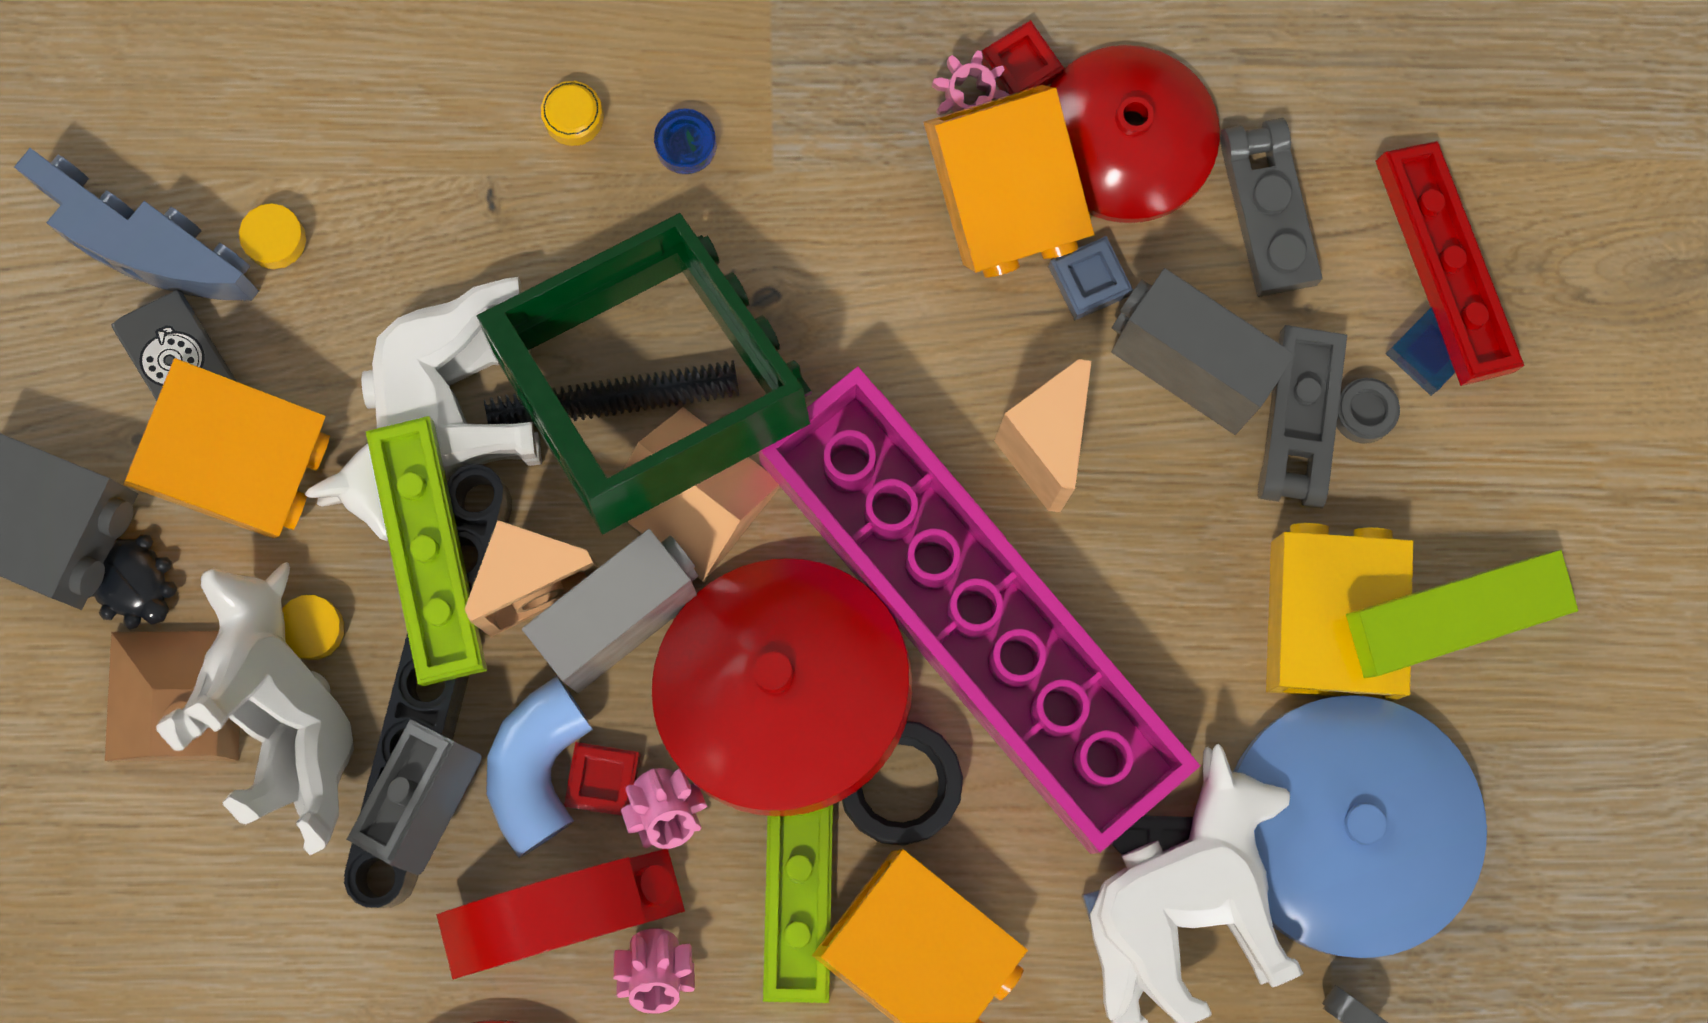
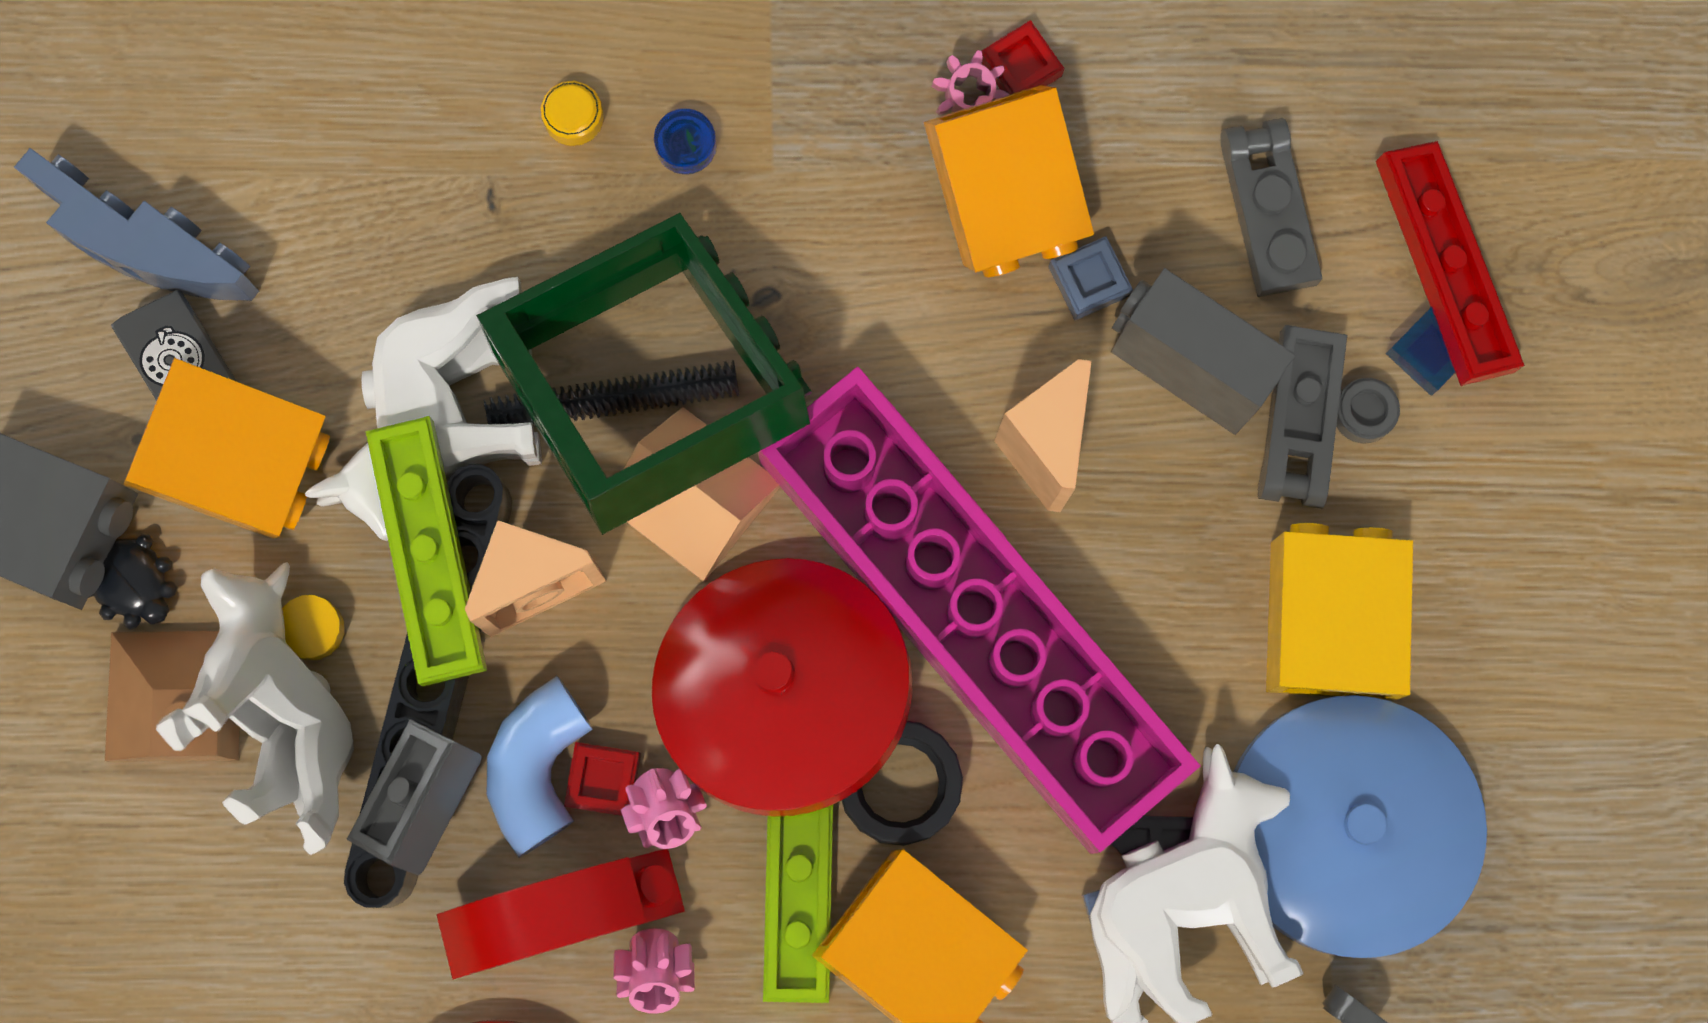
(272, 236): yellow piece -> none
(614, 609): light grey brick -> none
(1144, 168): red dish -> none
(1461, 613): lime tile -> none

